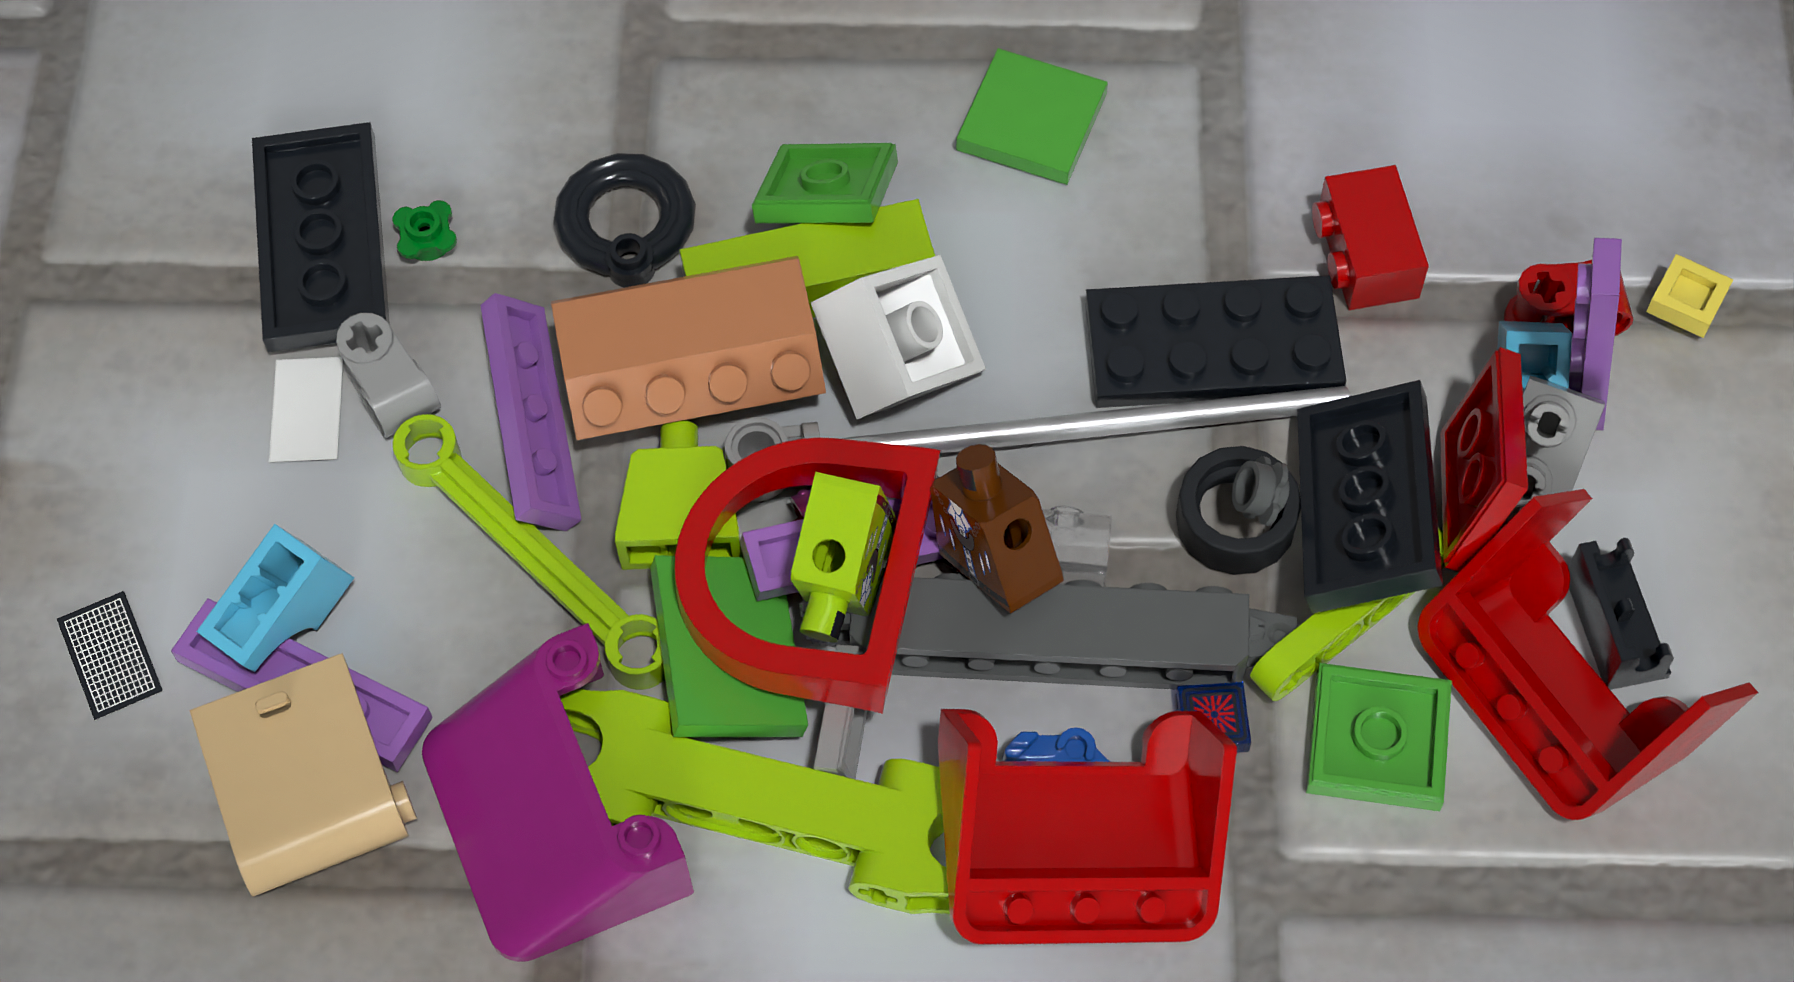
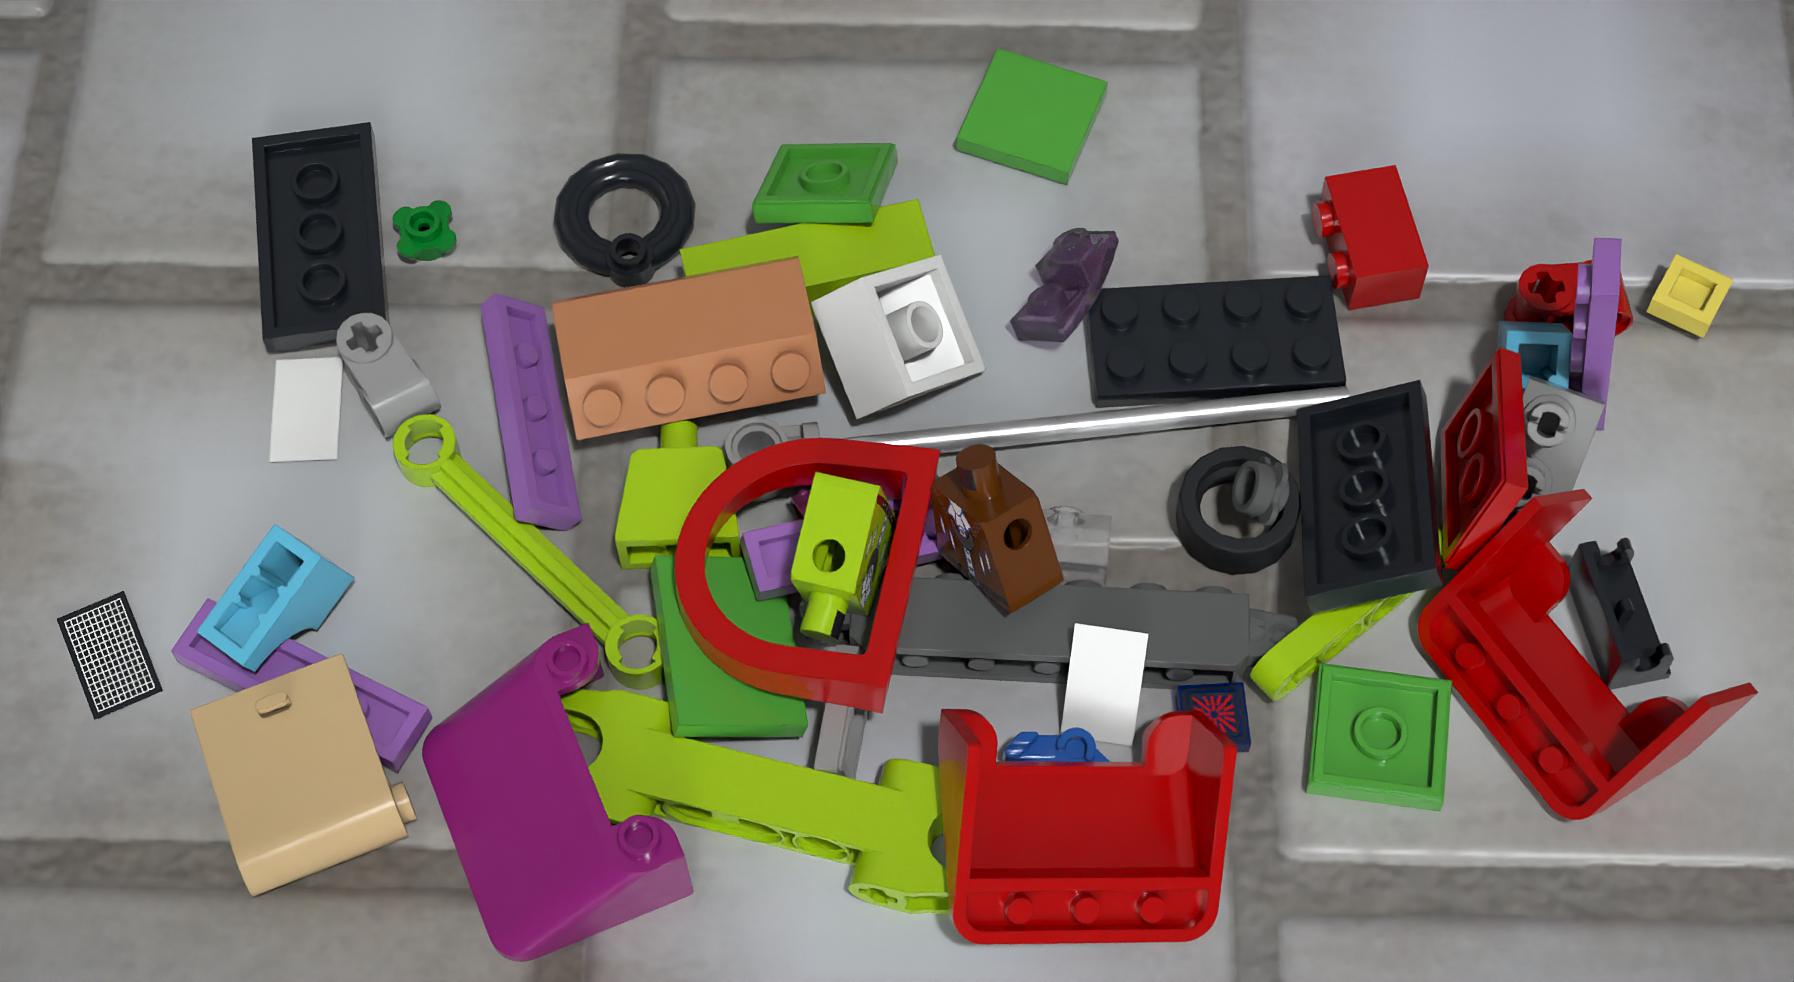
(1071, 281): none -> clear purple slope
(1104, 682): none -> white sticker

